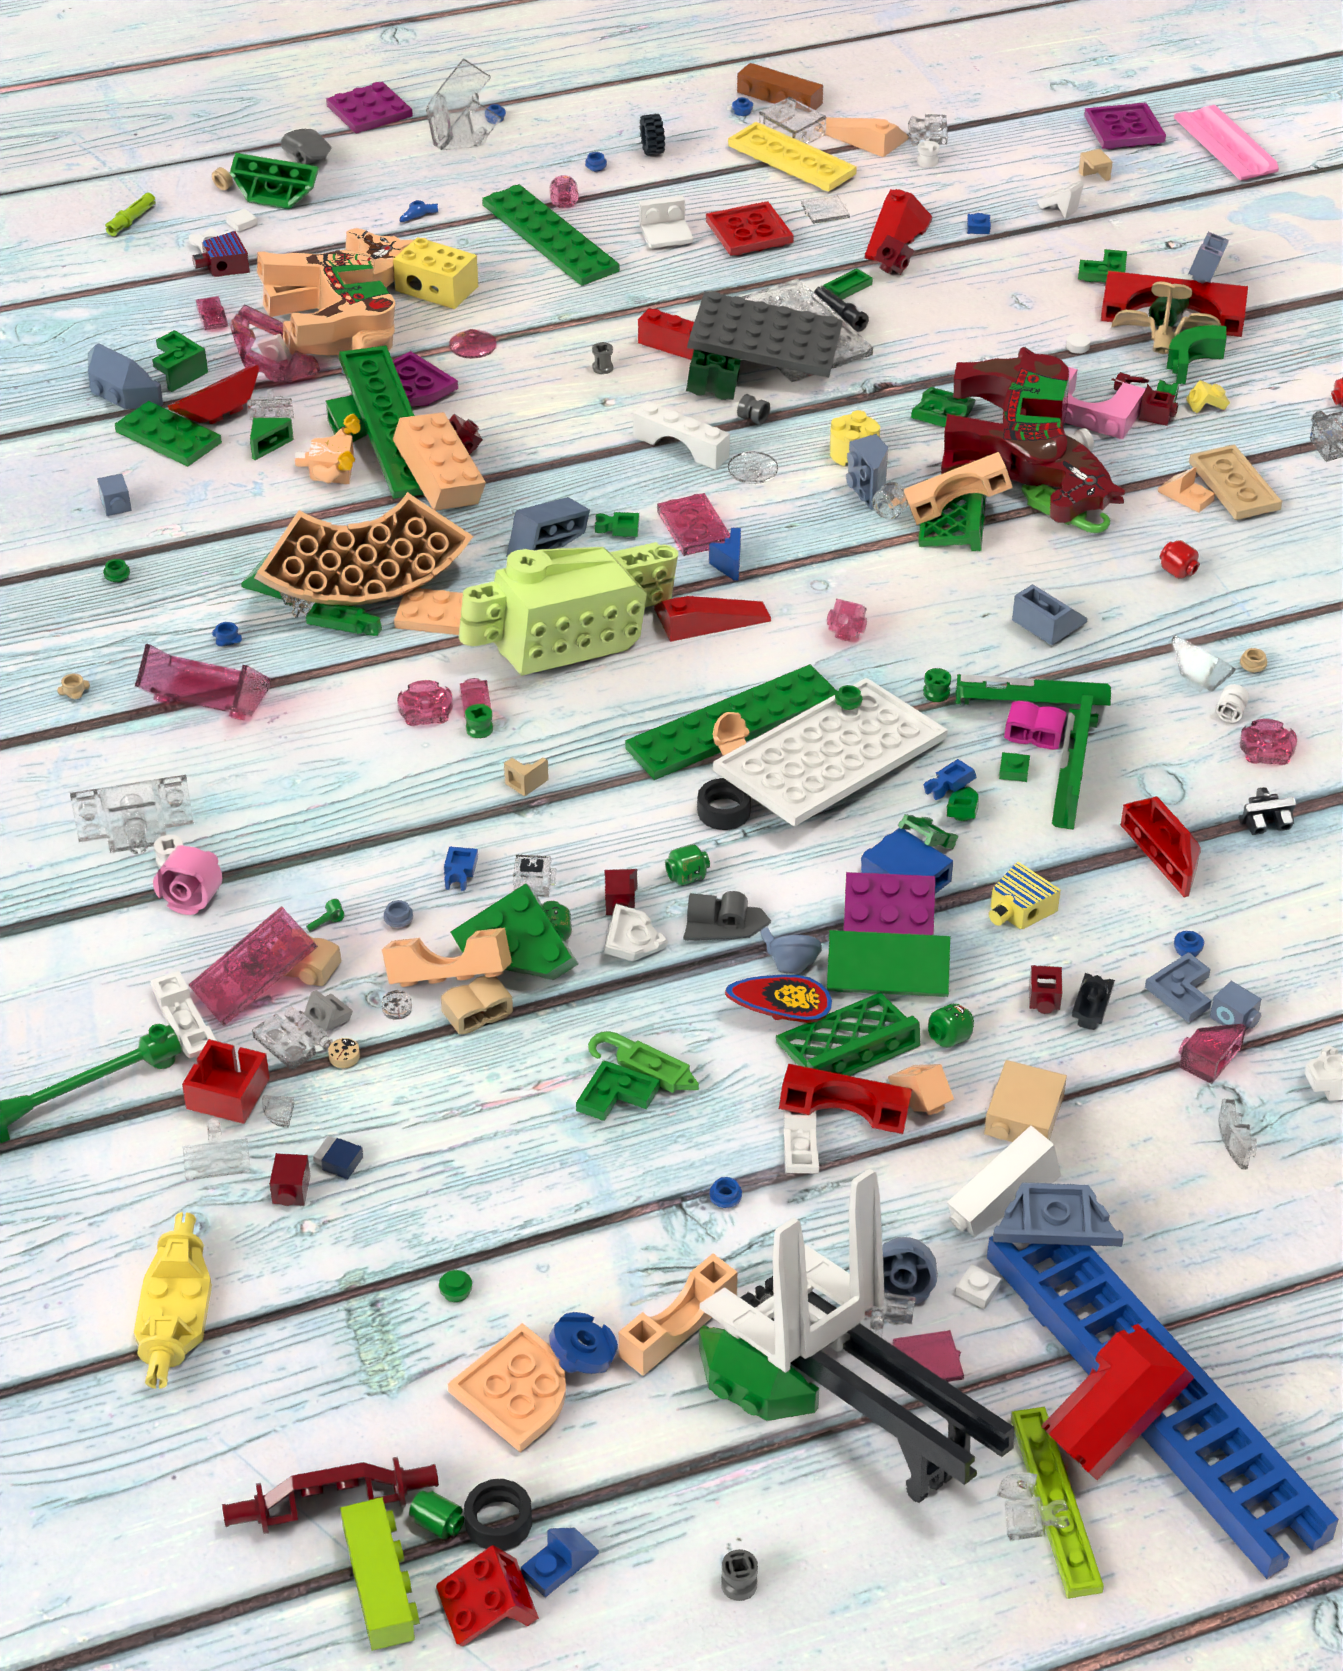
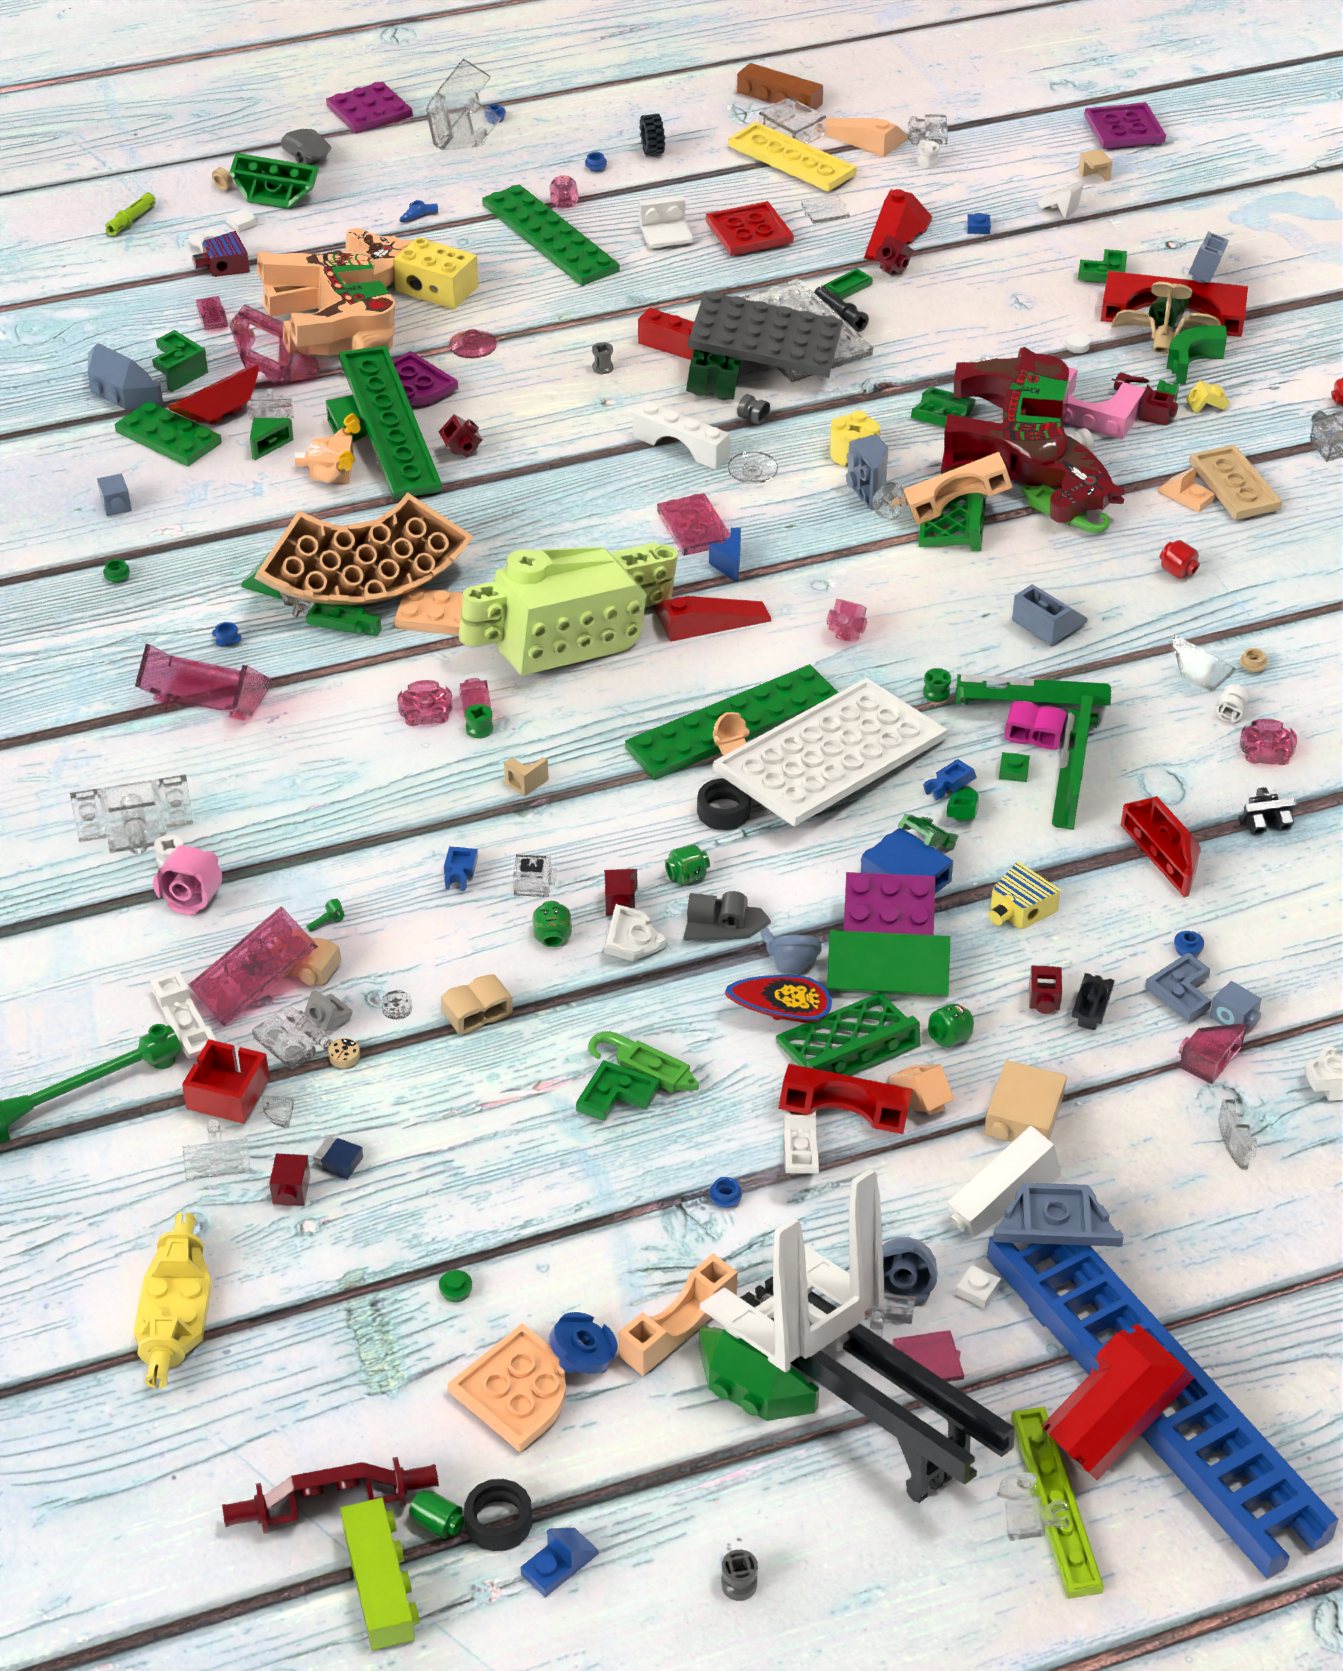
(73, 686): tan plate -> none
(274, 348): white plate -> none
(398, 914): sand blue plate -> none
(412, 961): light nougat arch -> none
(439, 461): light nougat brick -> none
(484, 1594): red bracket -> none
(530, 932): green brick -> none
(548, 525): sand blue wedge -> none
(621, 524): green plate -> none
(742, 106): blue plate -> none
(848, 697): green plate -> none
(1227, 142): bright pink plate -> none

